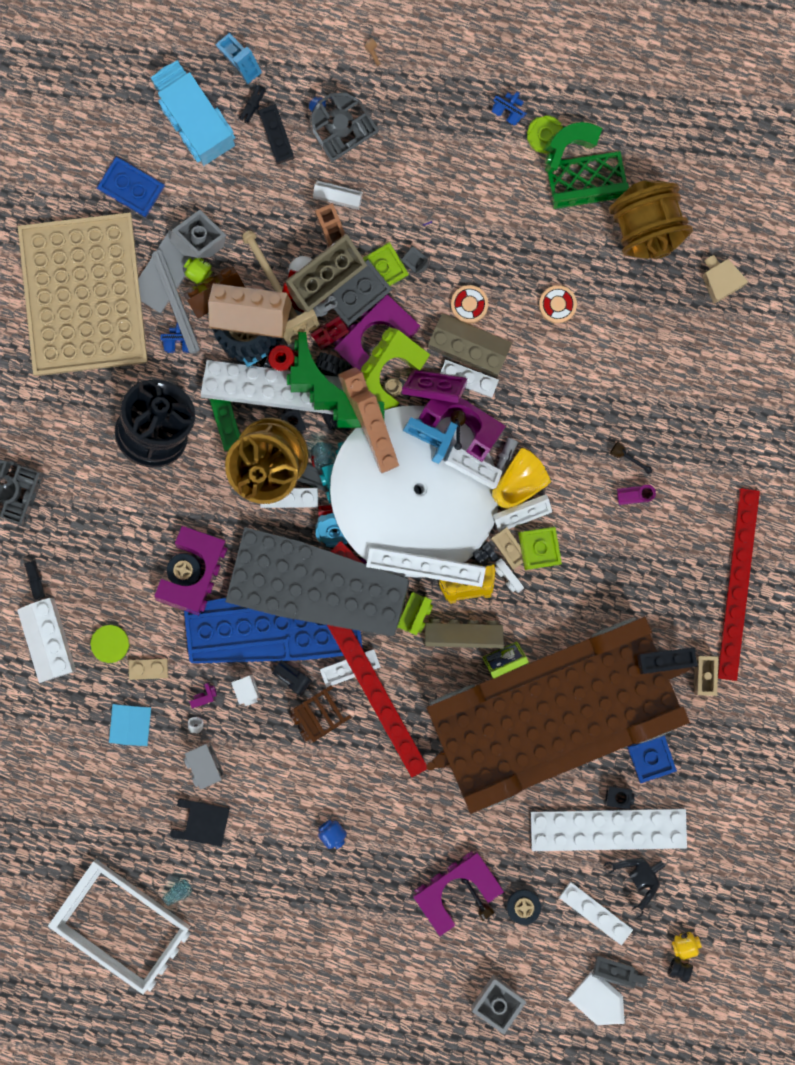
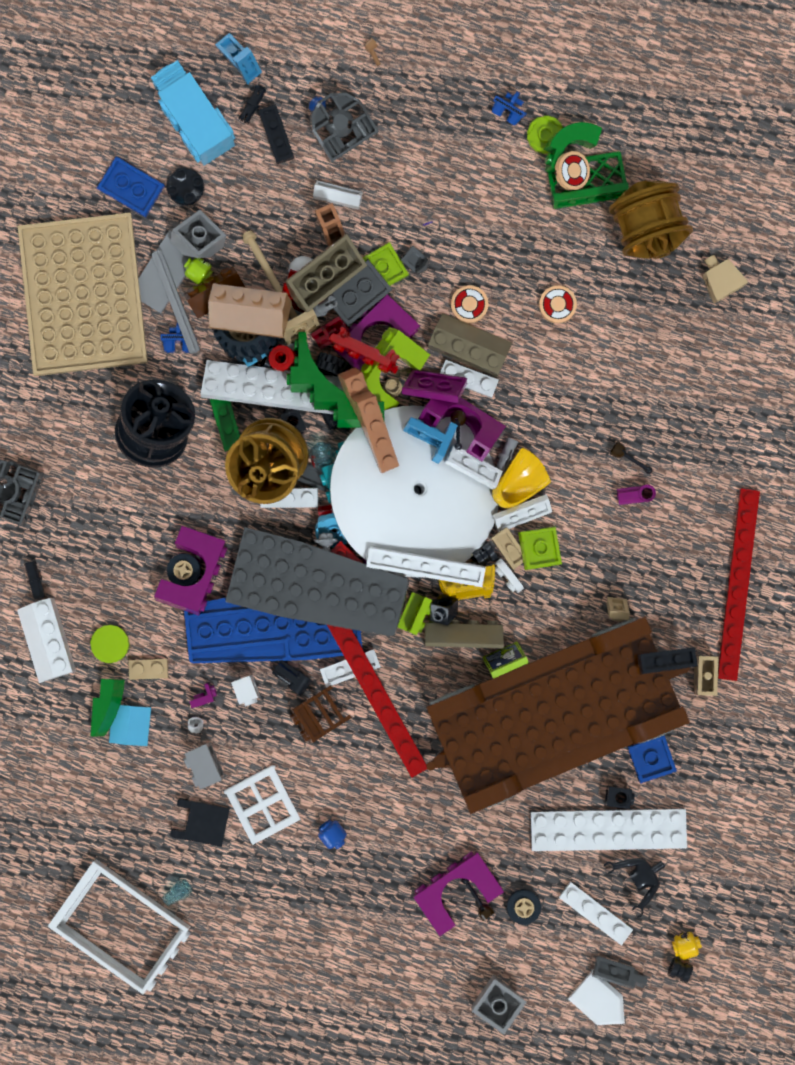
(106, 707): none -> green slope
(185, 186): none -> black dish
(262, 804): none -> white window
(326, 540): none -> light grey plant
(369, 354): none -> red piece
(444, 609): none -> black brick
(572, 170): none -> tile
(618, 609): none -> tan plate

